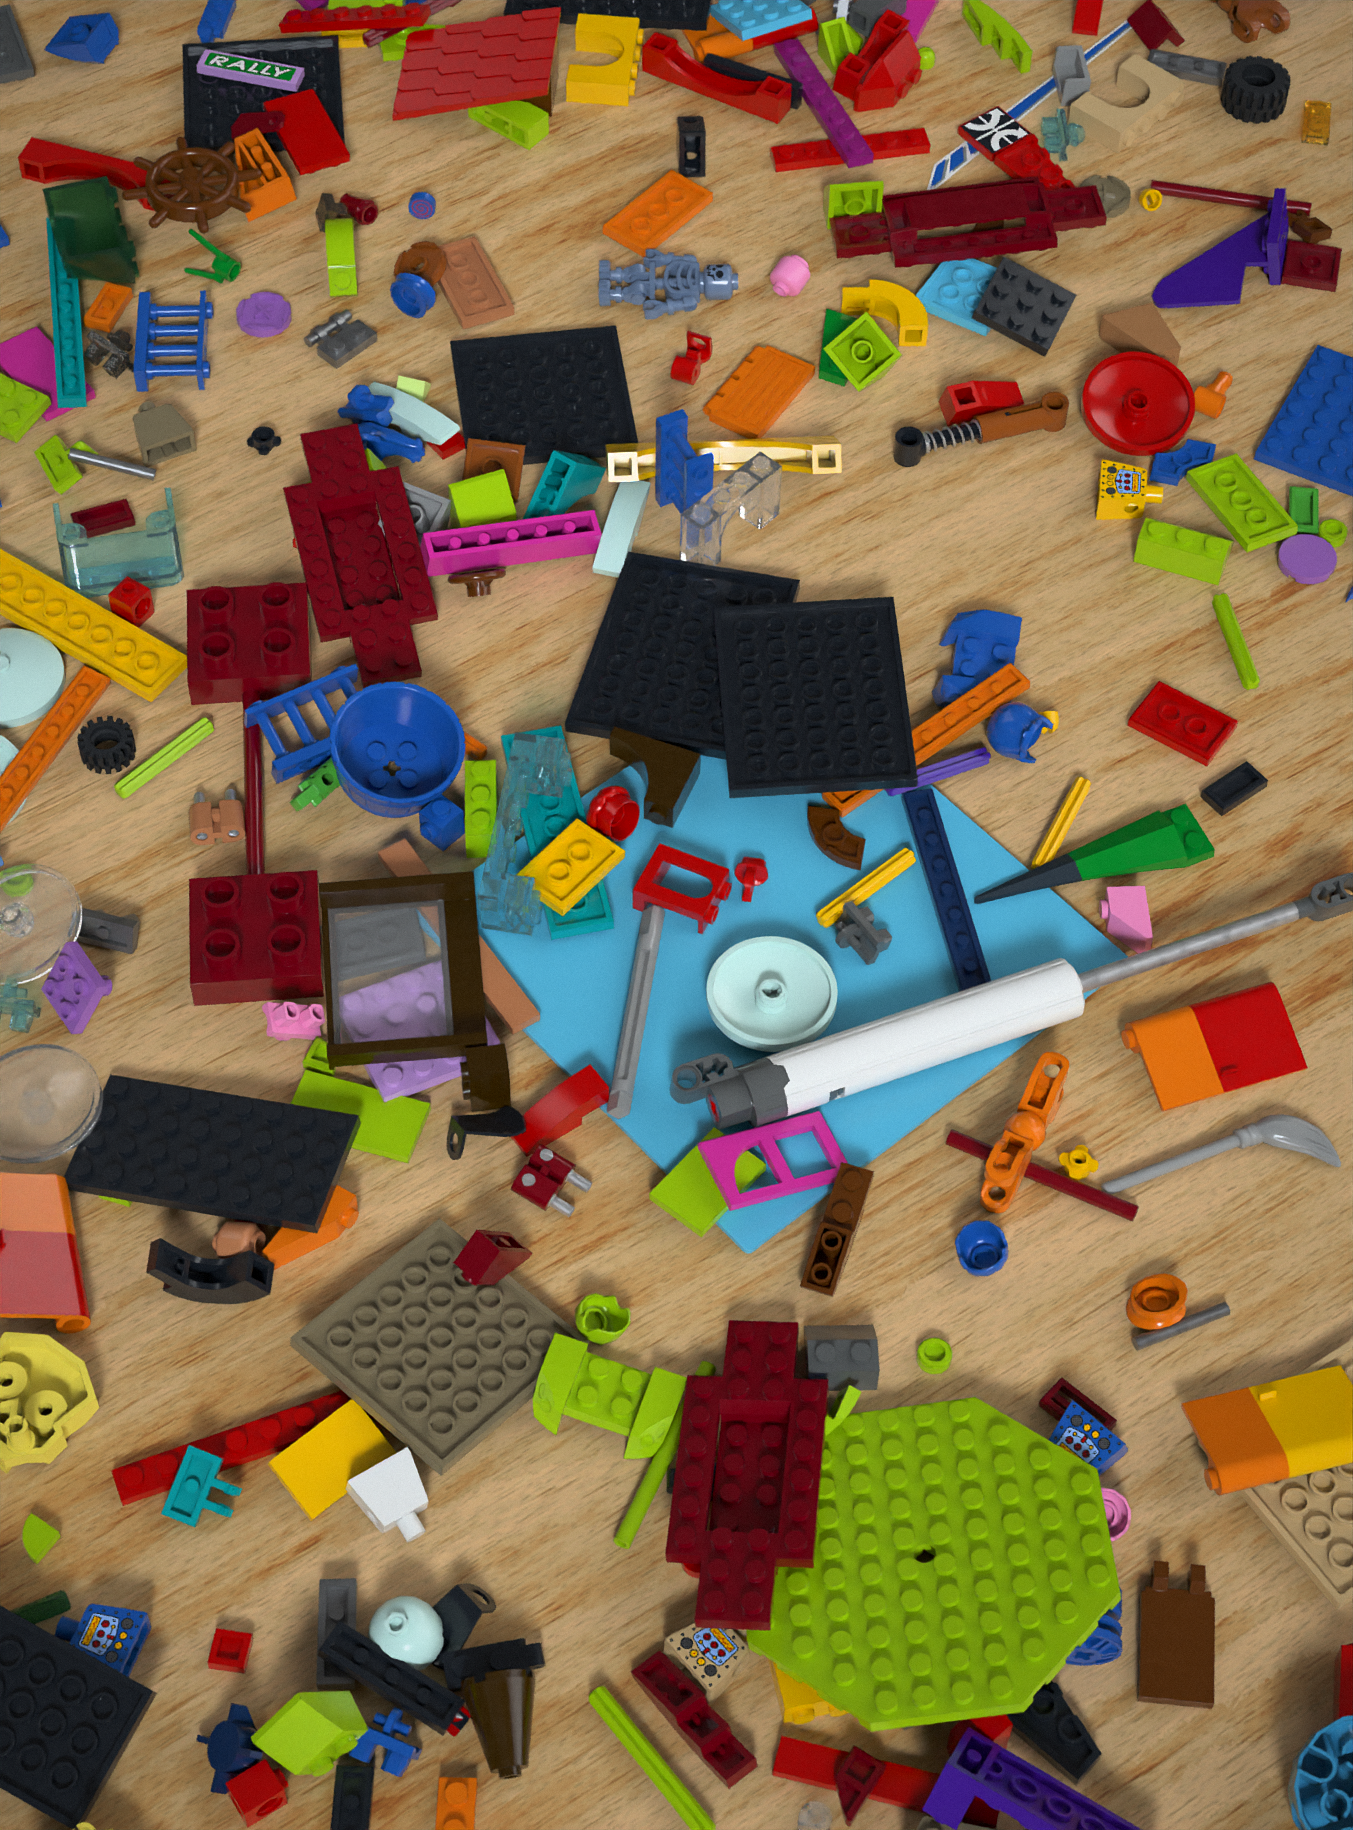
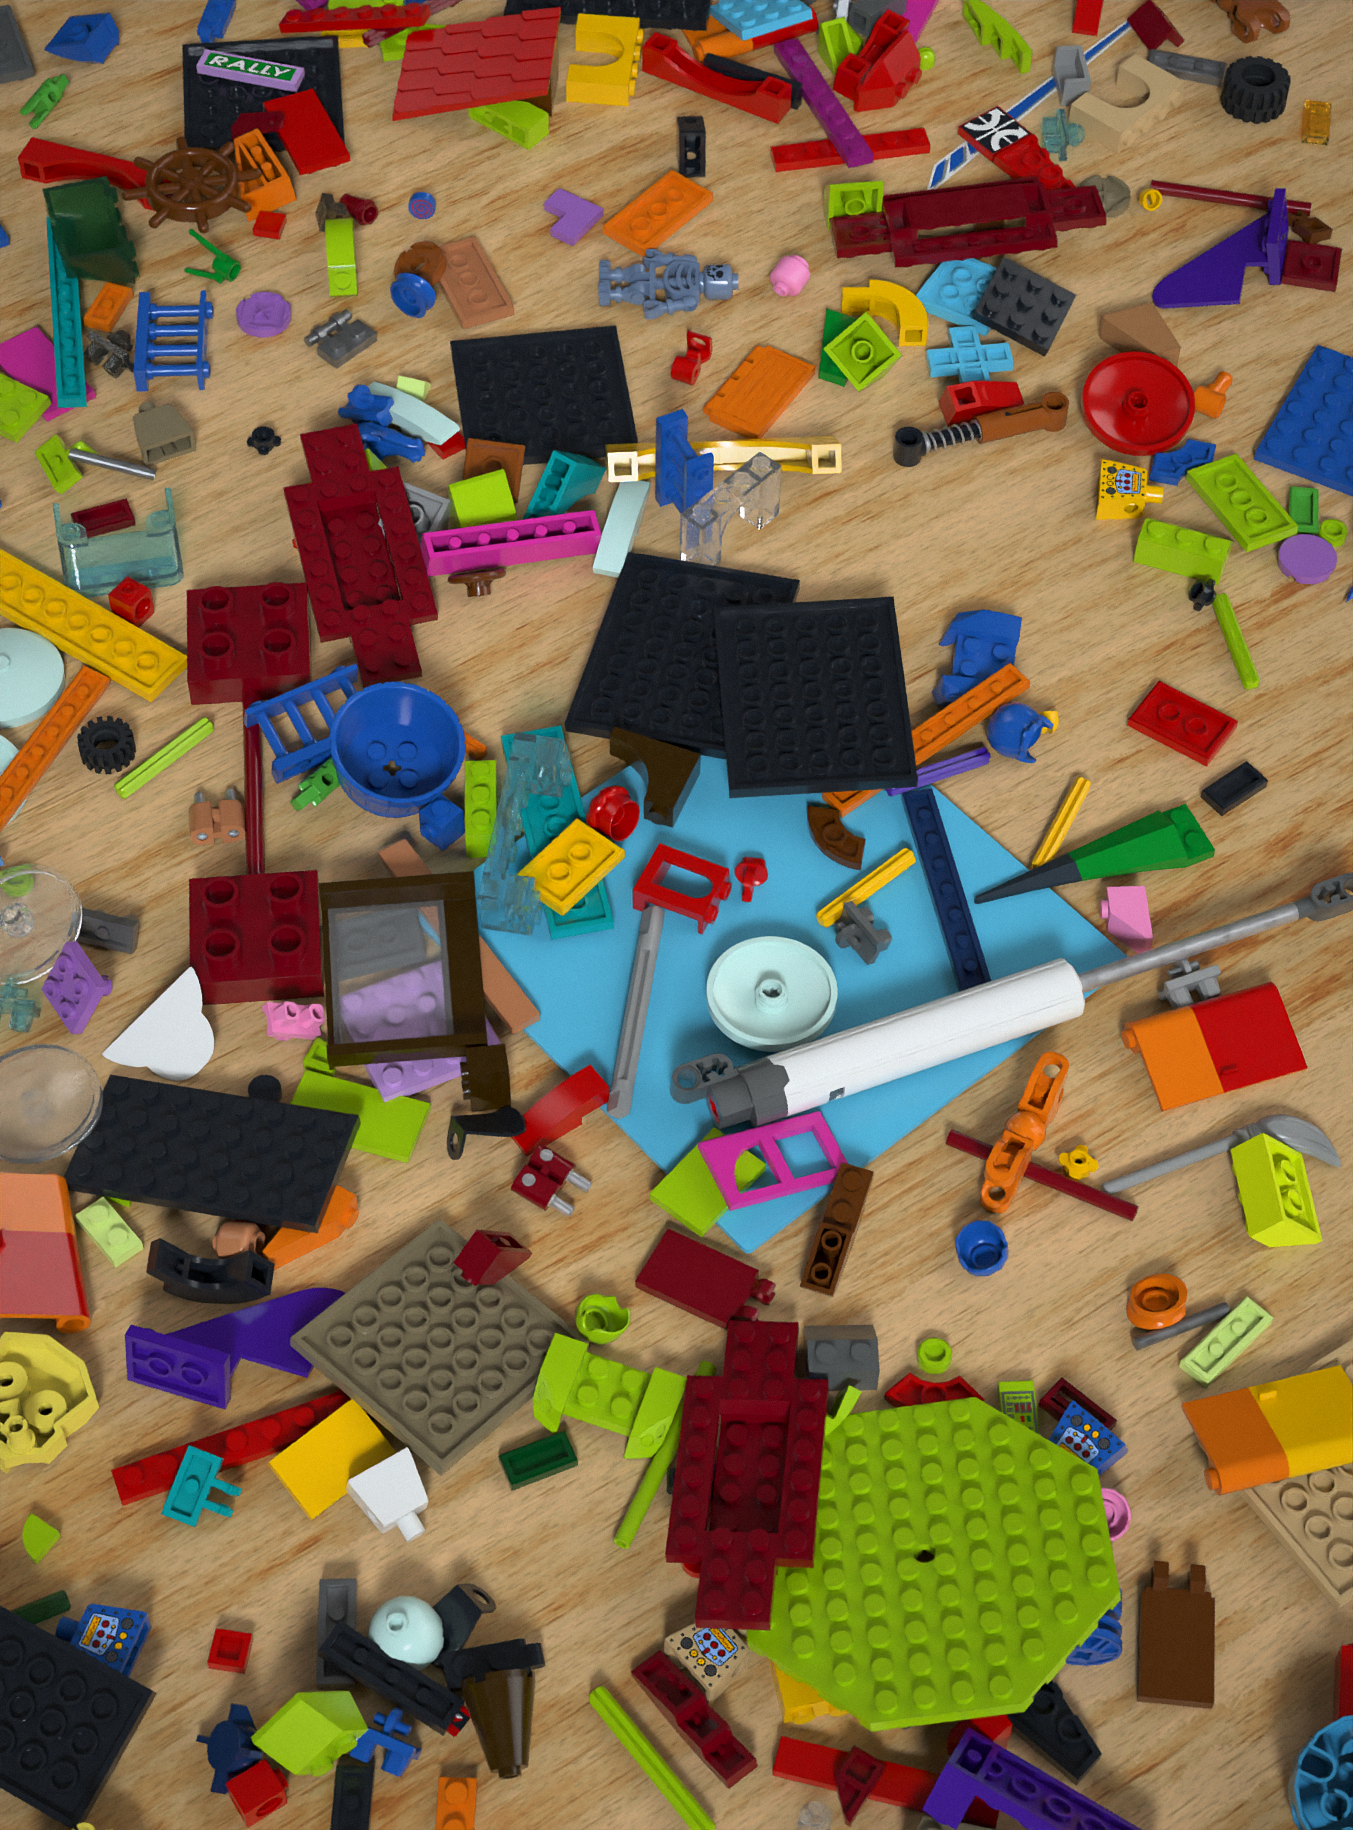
(45, 99): none -> bright green hinge
(109, 1232): none -> yellowish green plate
(169, 1035): none -> white sticker
(204, 1356): none -> dark purple piece
(265, 1088): none -> black tile
(269, 225): none -> red tile
(538, 1460): none -> dark green tile
(575, 213): none -> medium lavender tile
(703, 1281): none -> dark red tile
(915, 1391): none -> red tile
(968, 357): none -> medium azure plate
(1019, 1402): none -> lime tile
(1178, 989): none -> light grey hips
(1202, 593): none -> black plate
(1226, 1342): none -> yellowish green tile
(1275, 1193): none -> neon yellow slope

